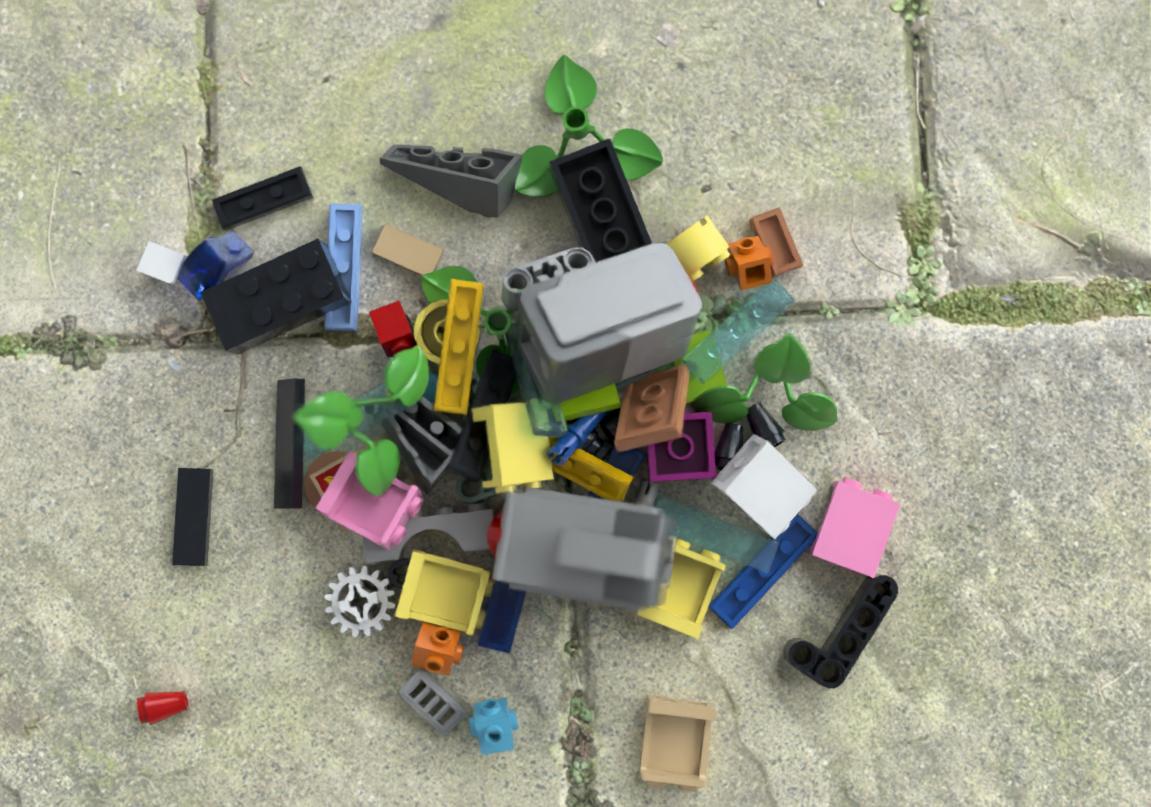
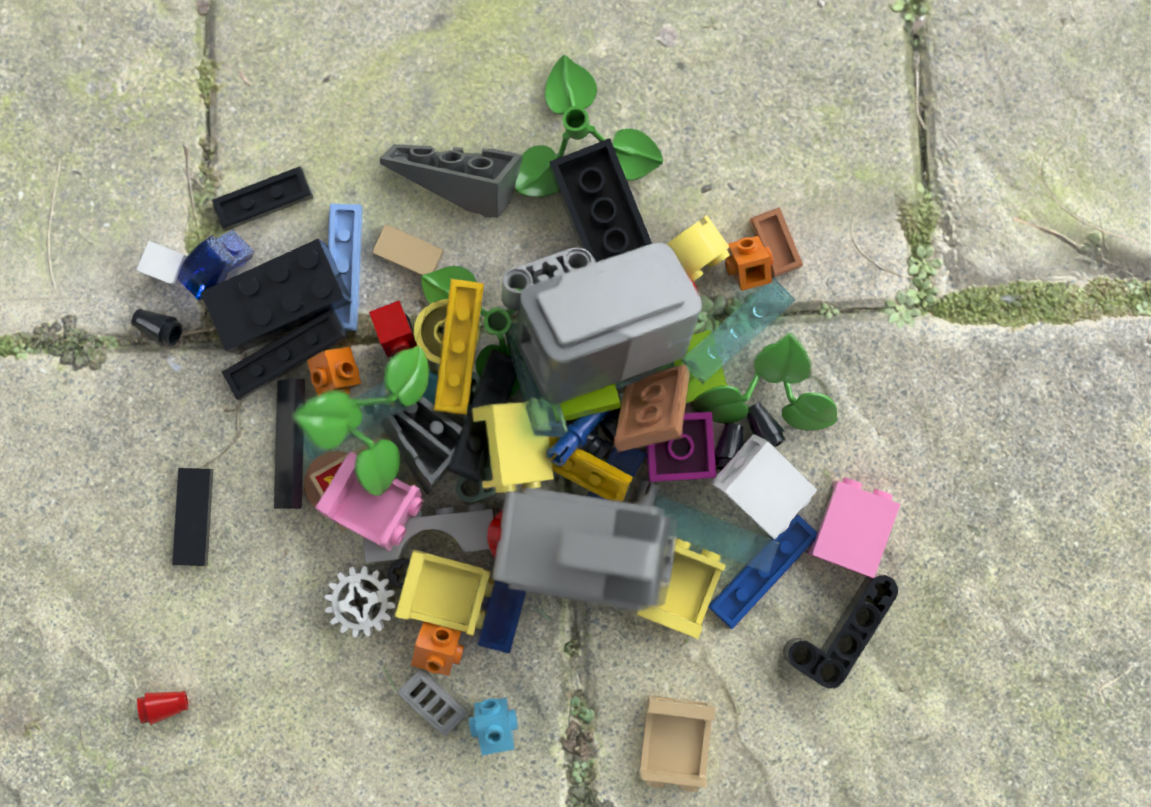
(158, 327): none -> black cone
(285, 354): none -> black tile
(334, 371): none -> orange brick

